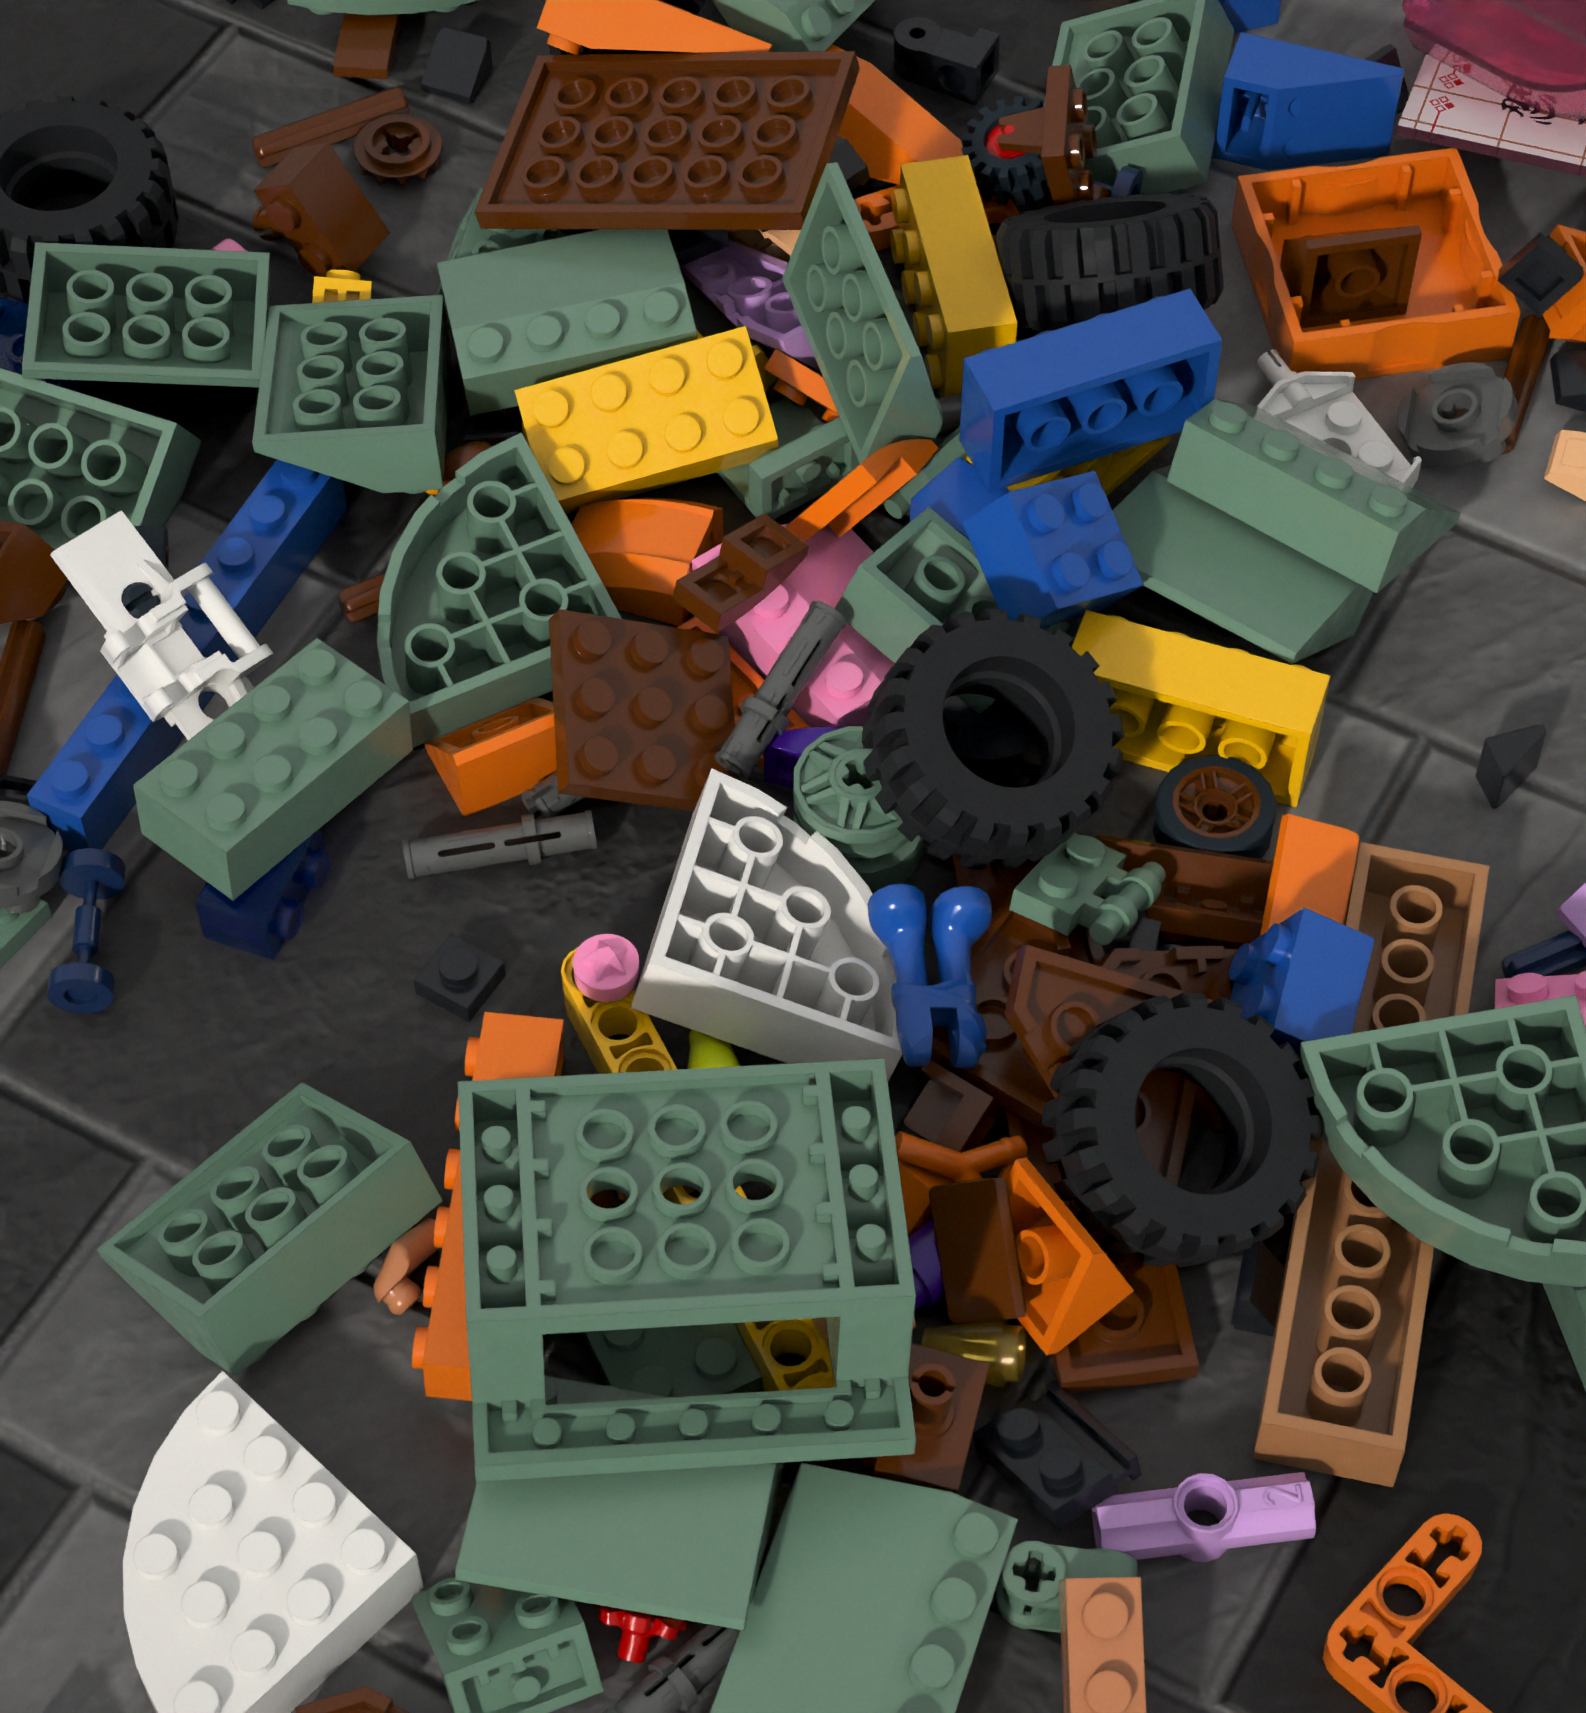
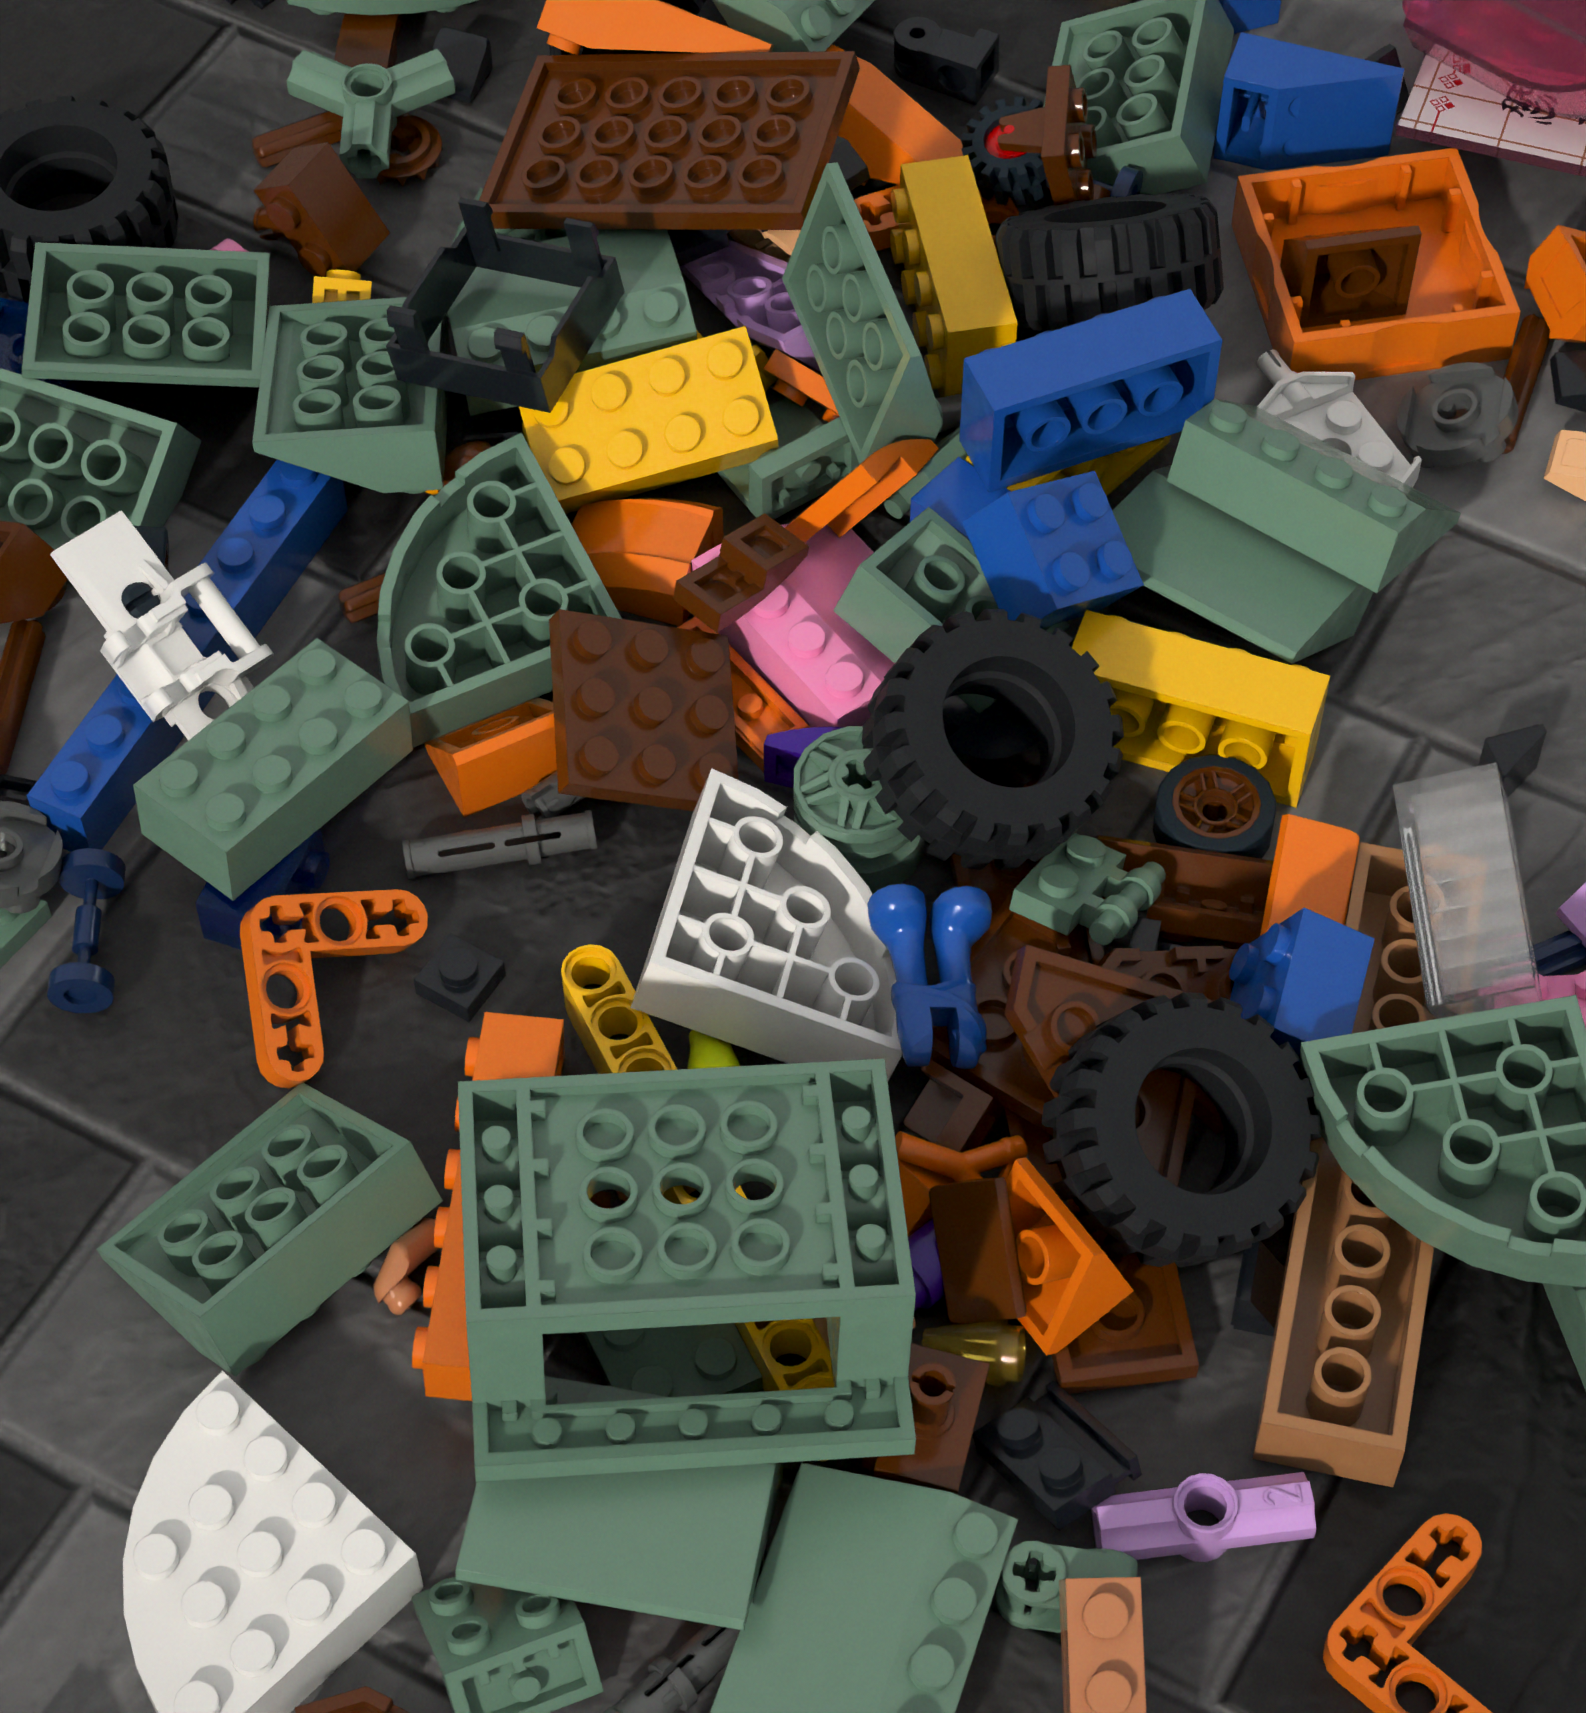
(292, 959): none -> orange beam
(369, 100): none -> sand green piece
(481, 247): none -> black piece
(606, 967): bright pink tile -> none
(638, 1630): red plant -> none
(767, 710): dark grey pin -> none
(1466, 892): none -> clear brick
(1540, 273): black tile -> none

